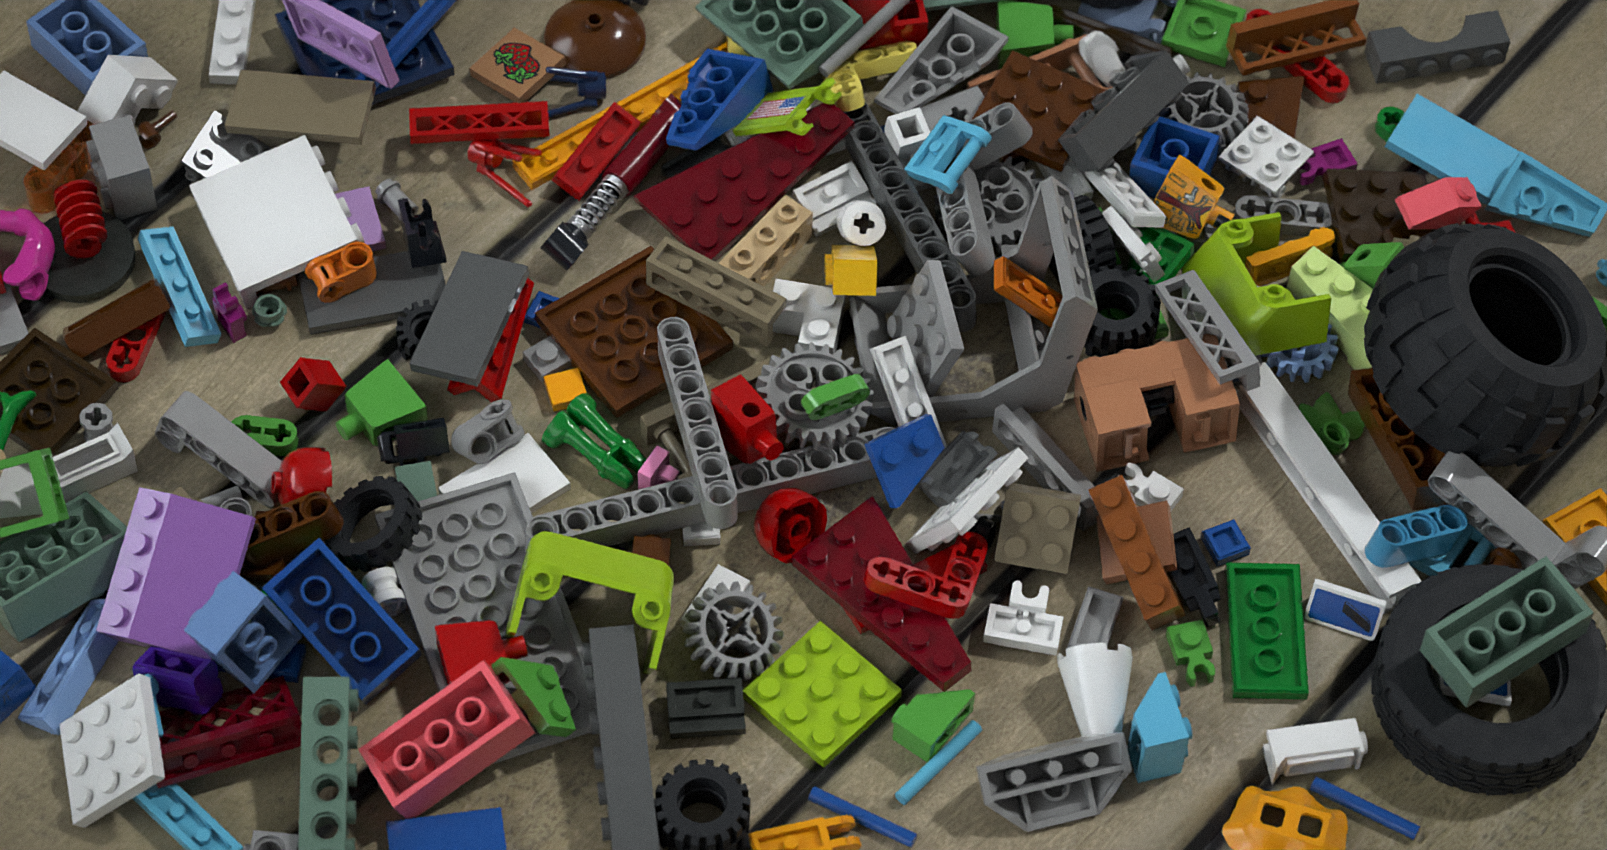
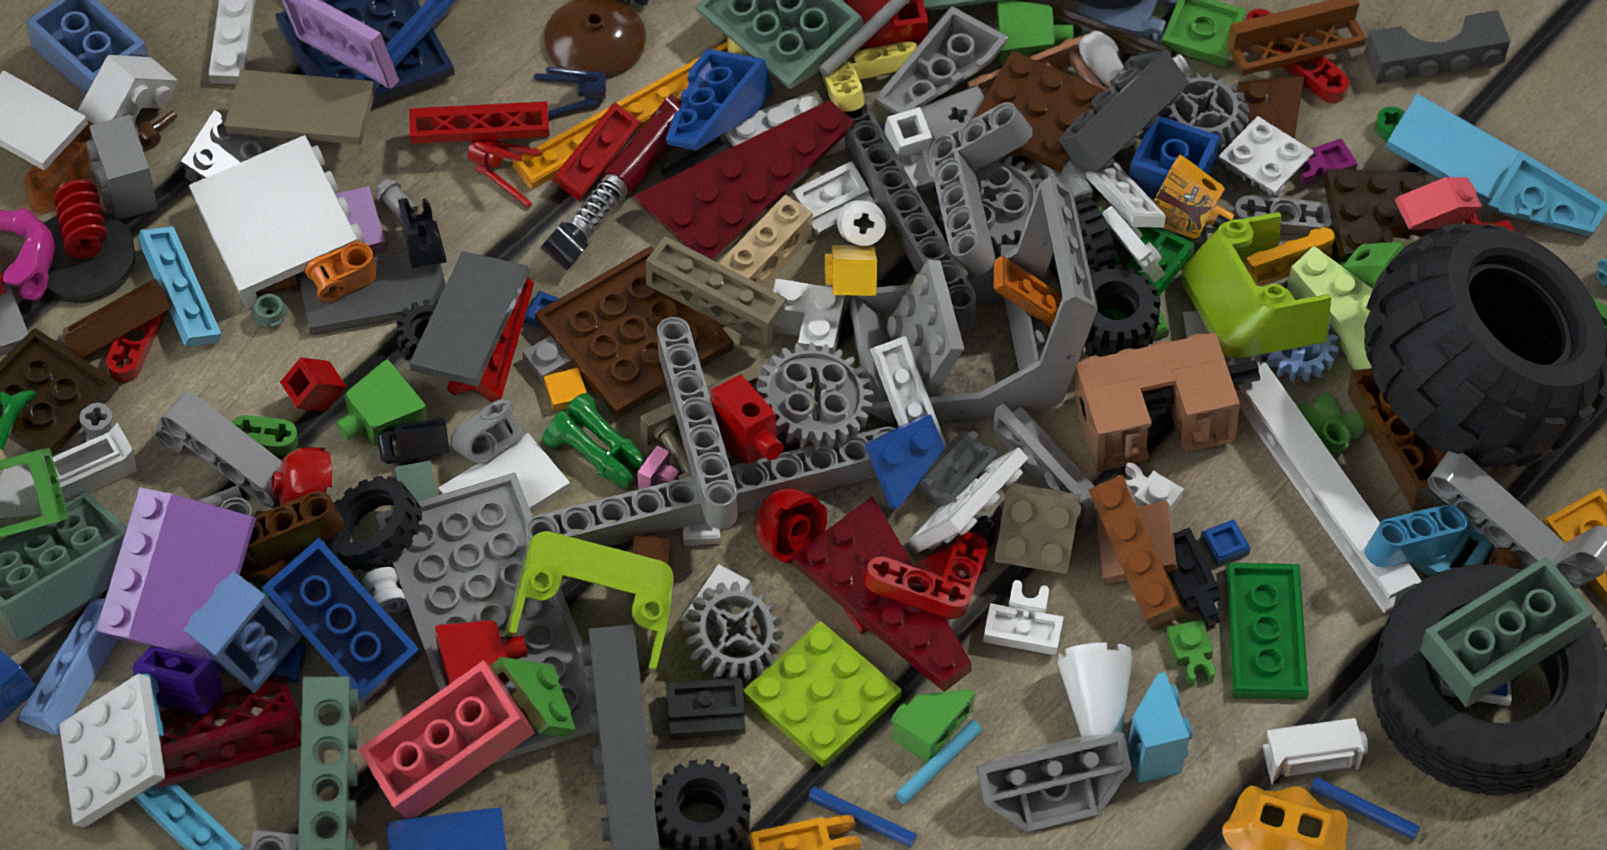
(229, 313): magenta plate -> none
(517, 66): medium nougat tile -> none
(786, 110): lime flag -> none
(835, 397): bright green beam -> none
(940, 149): medium azure plate -> none
(1096, 617): light grey tile -> none
(1210, 321): light grey fence -> none
(1345, 610): slope -> none

